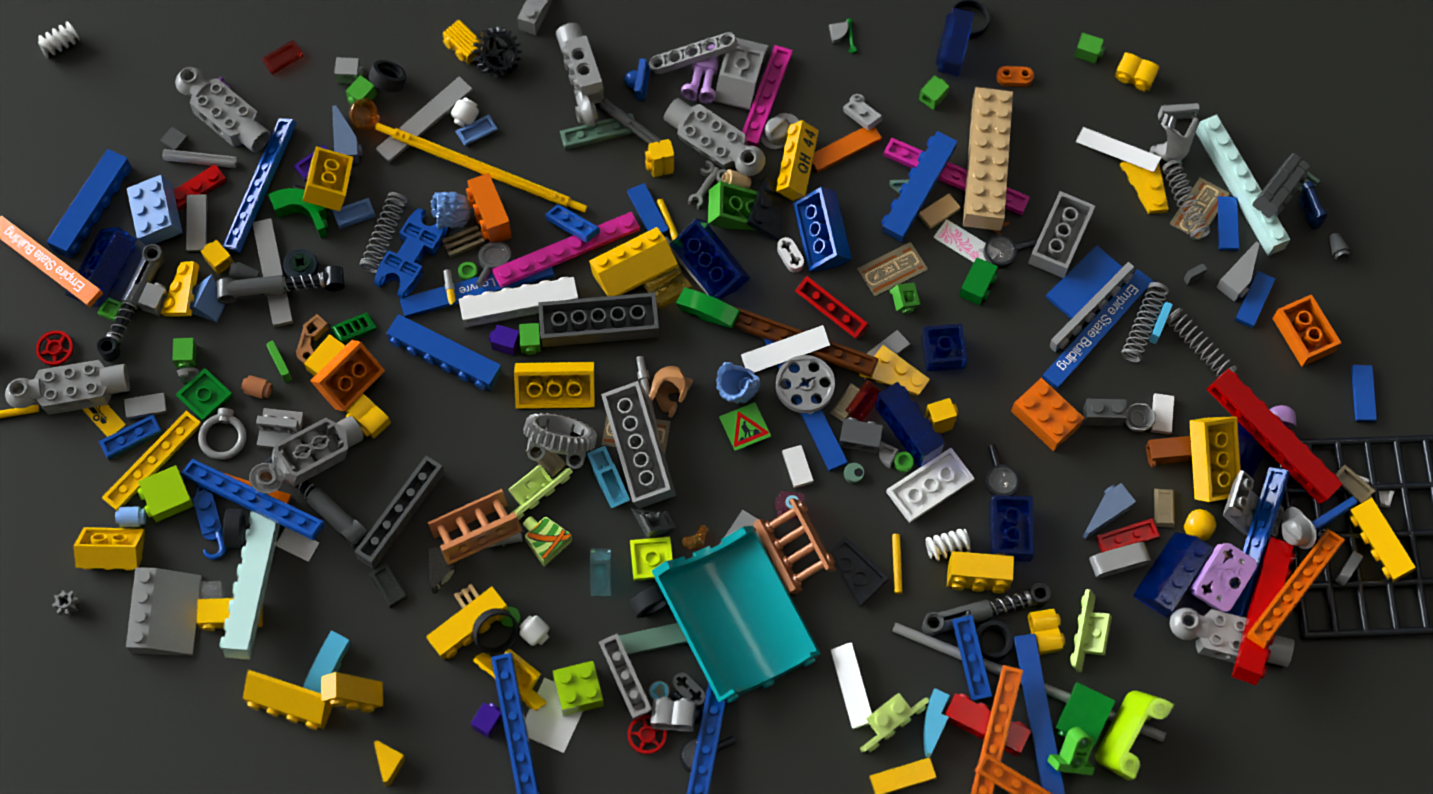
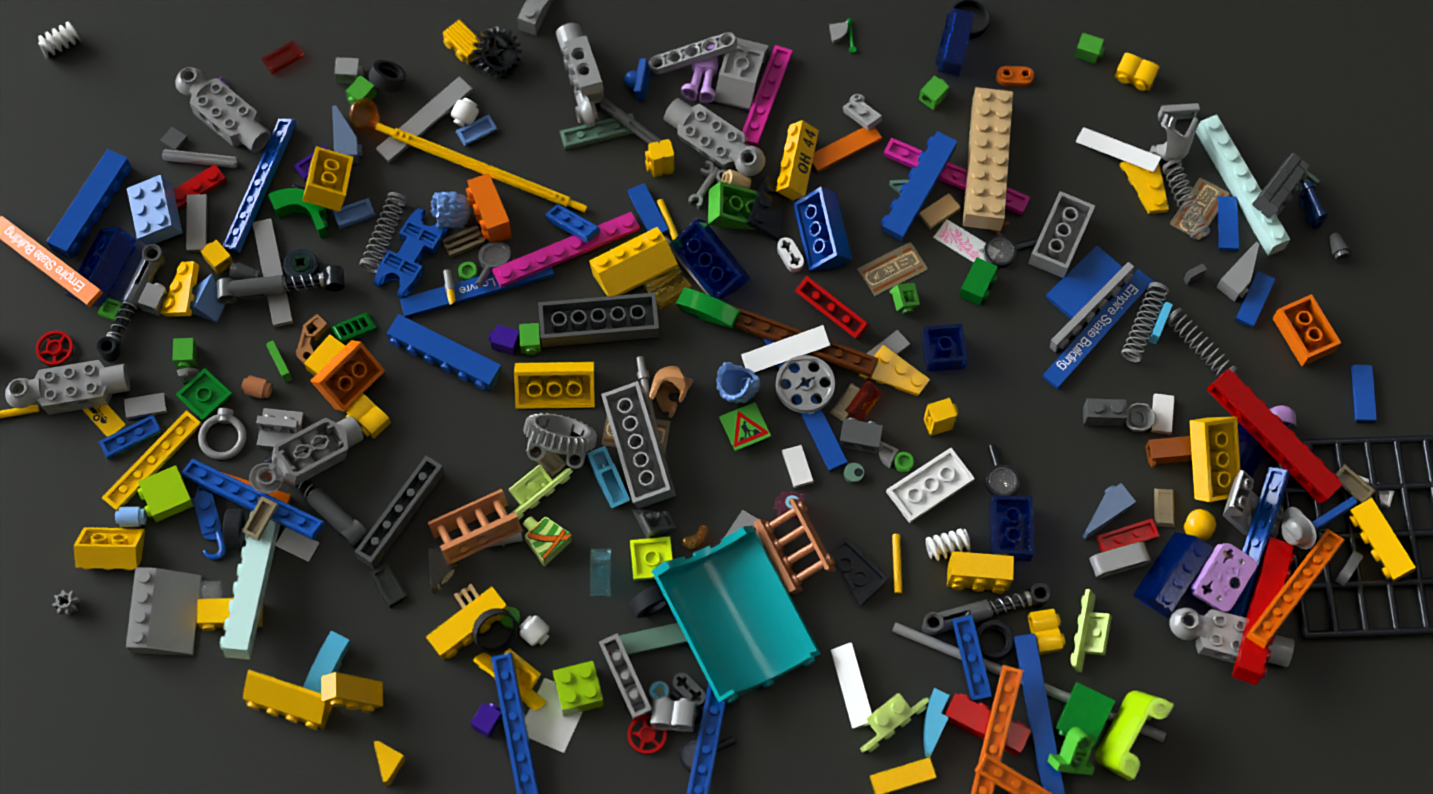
(260, 518): none -> dark tan tile
(514, 302): white brick -> none
(776, 130): light grey piece -> none
(909, 424): clear blue brick -> none
(1047, 414): orange brick -> none

